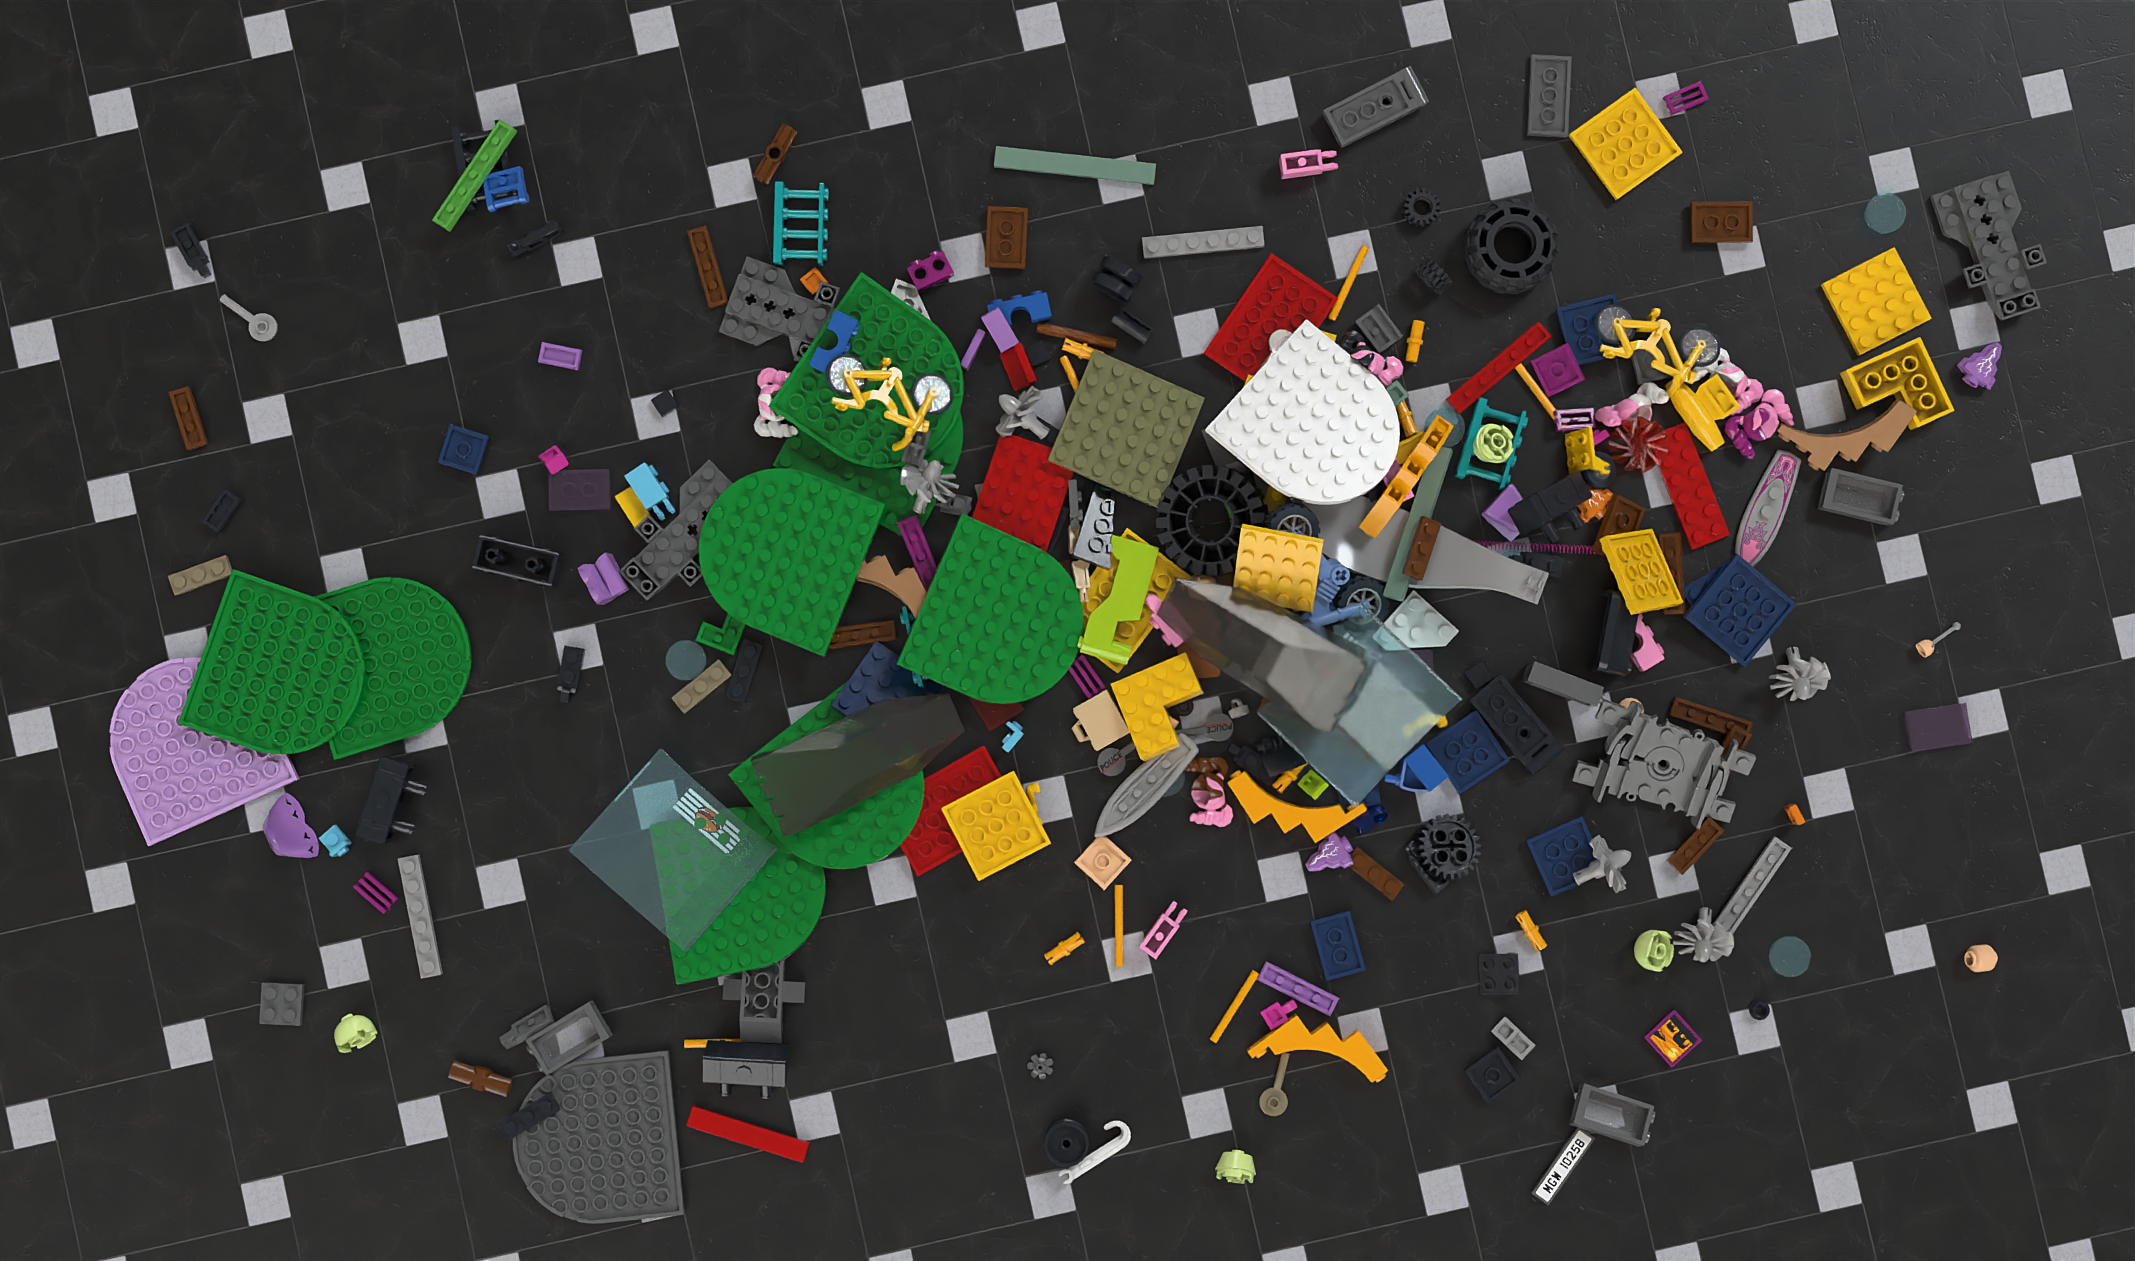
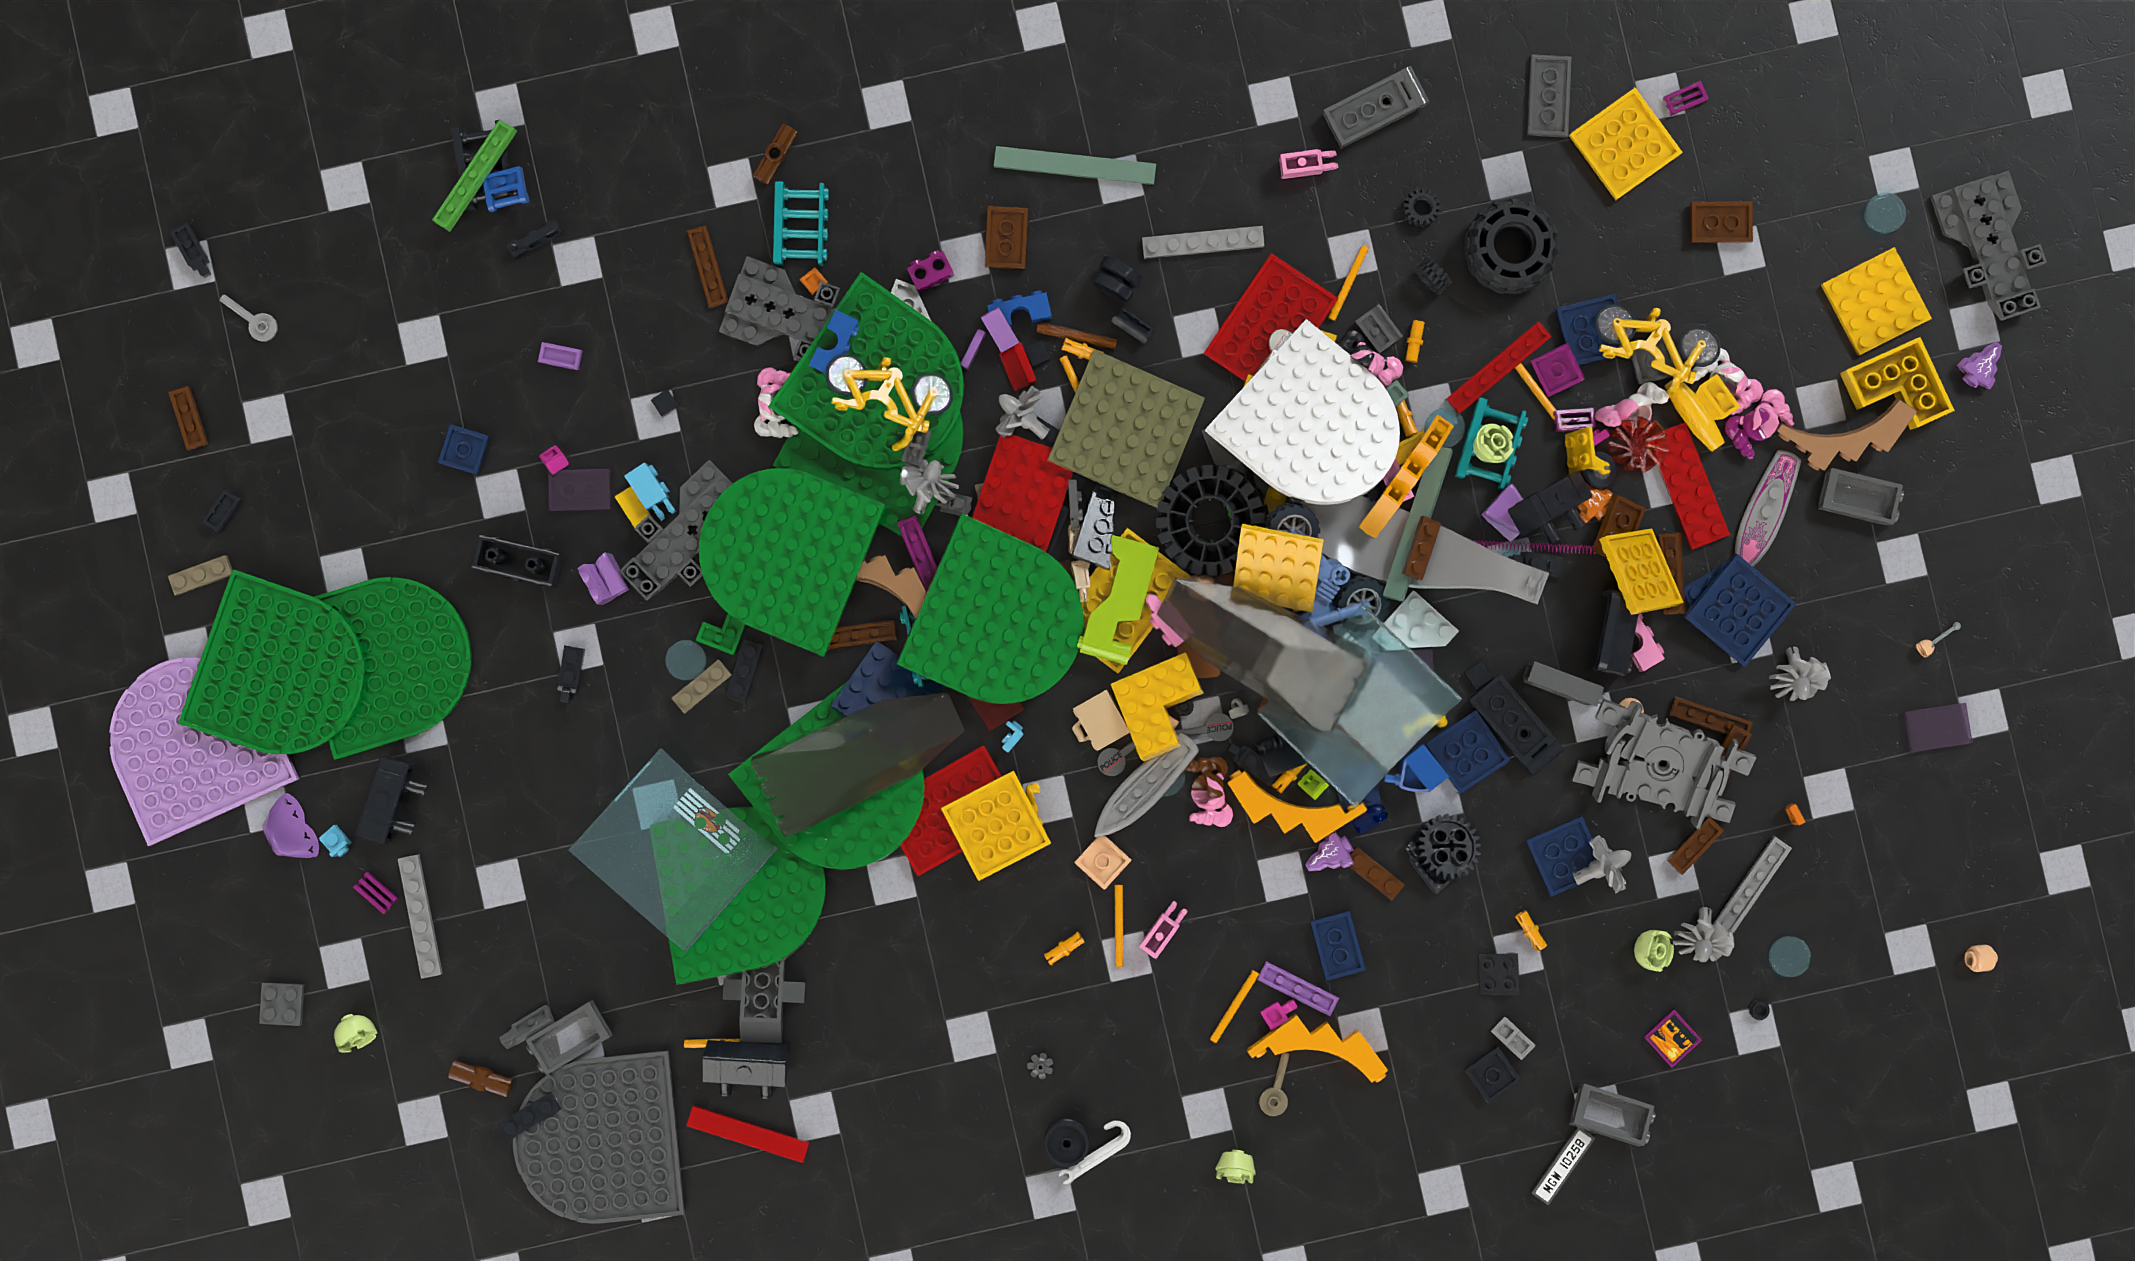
(1095, 691): magenta tile -> none

